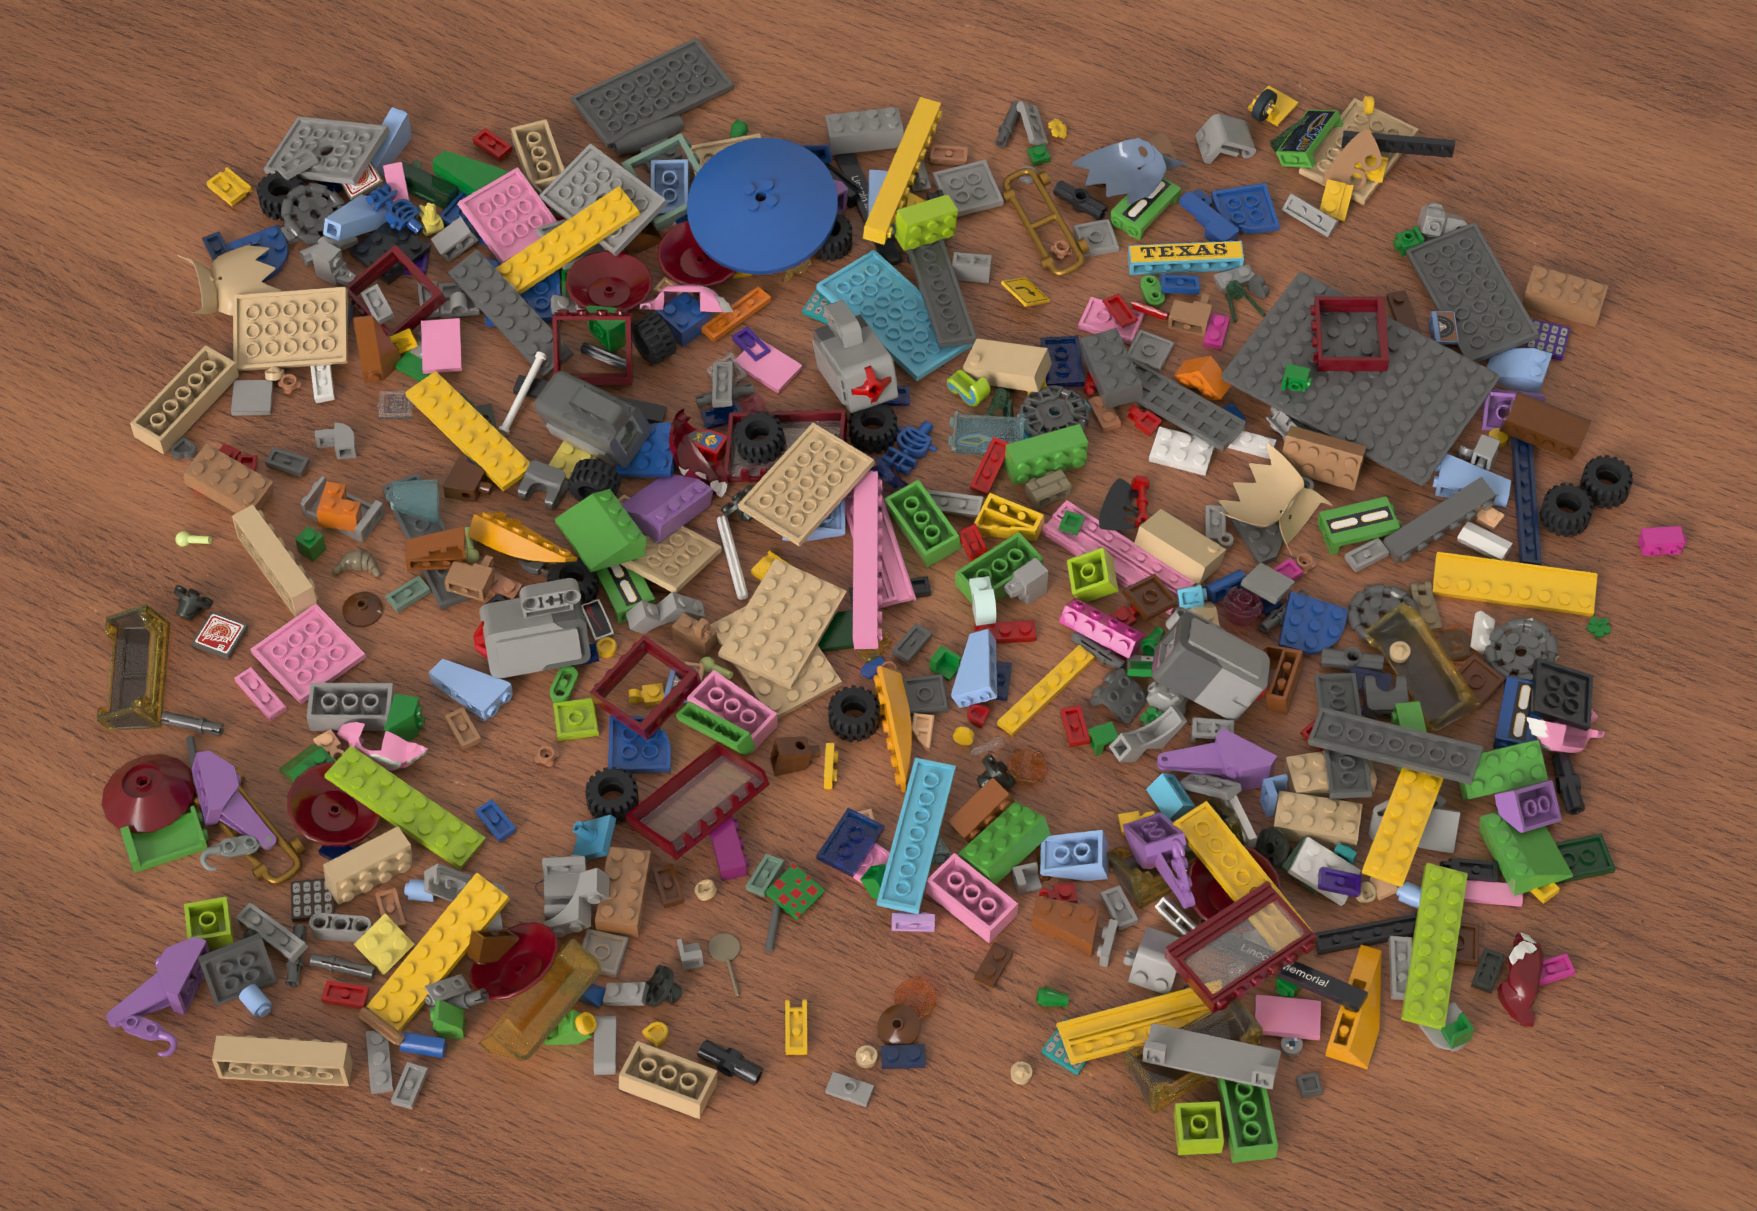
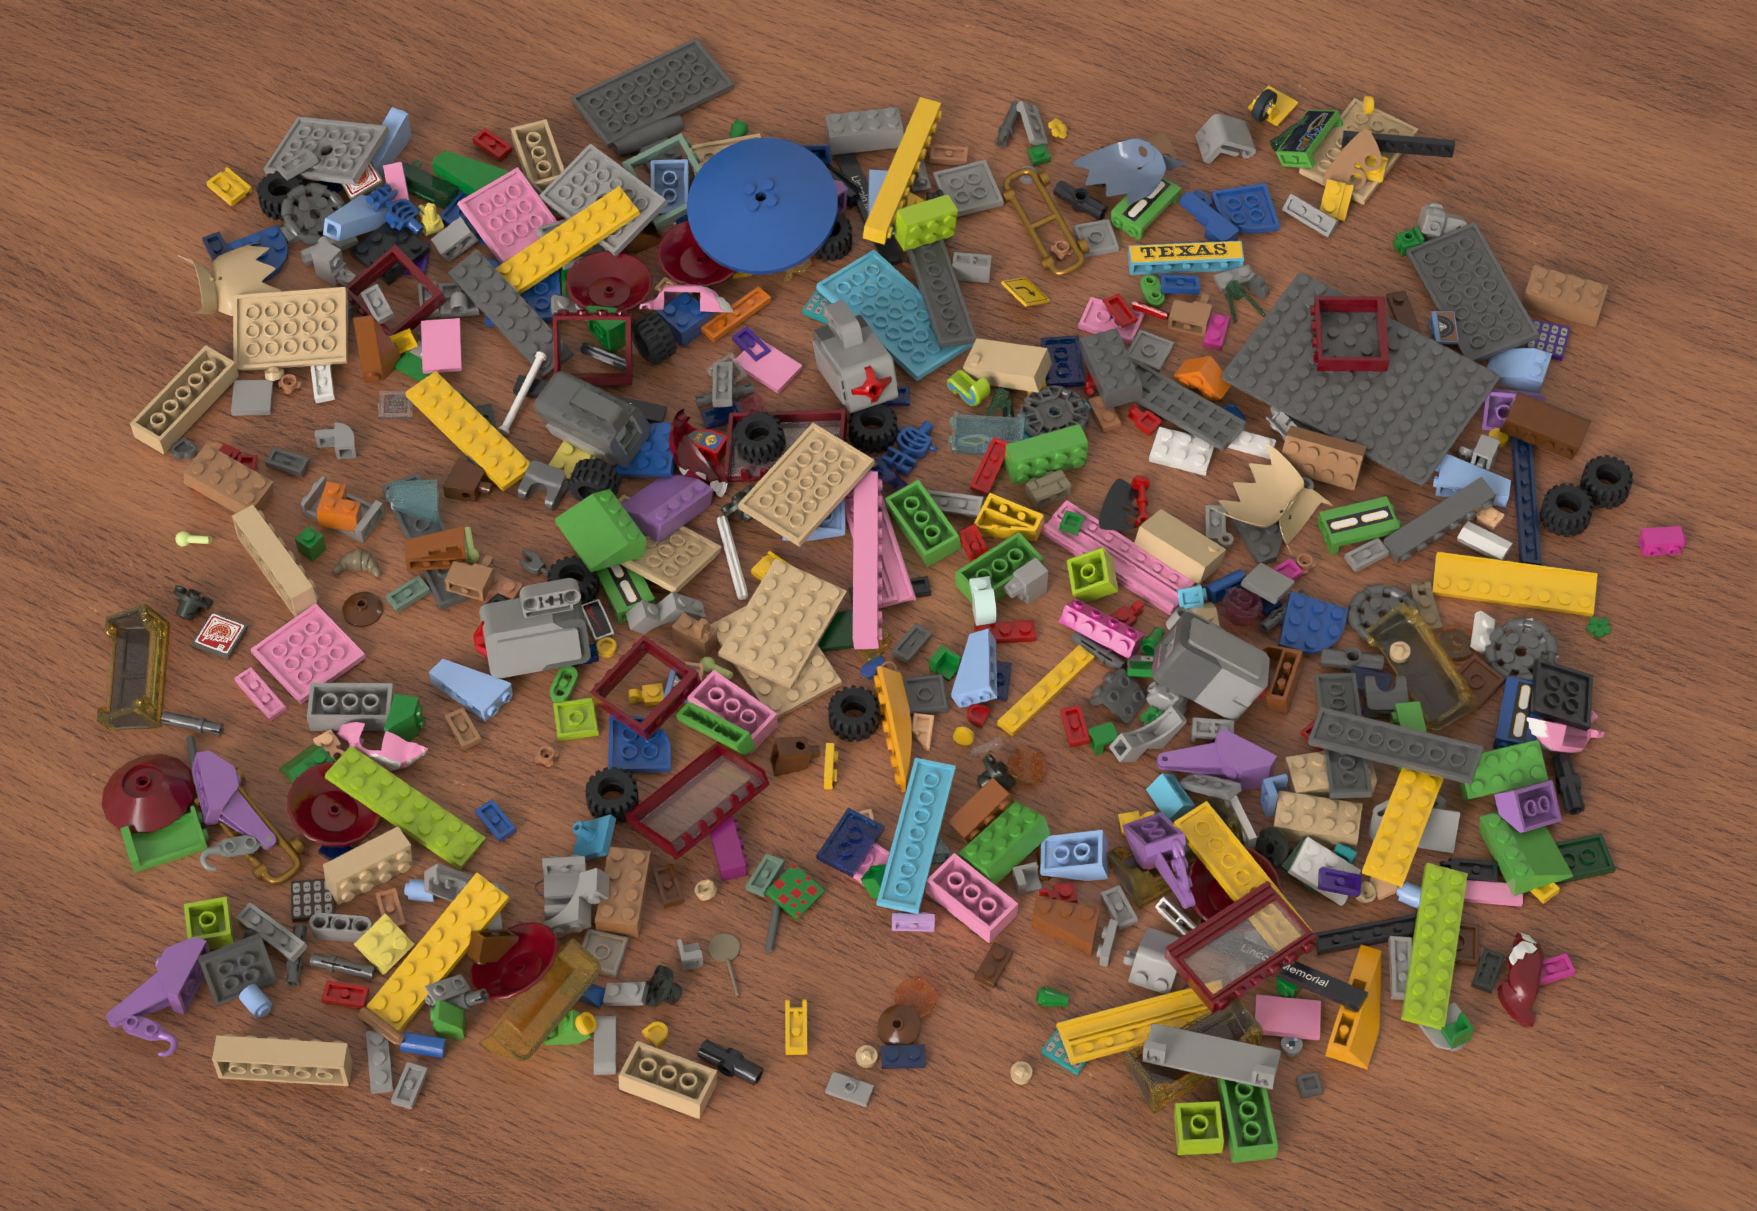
(515, 539): light orange wedge -> none
(1150, 597): reddish brown plate -> none
(1296, 378): green brick -> none

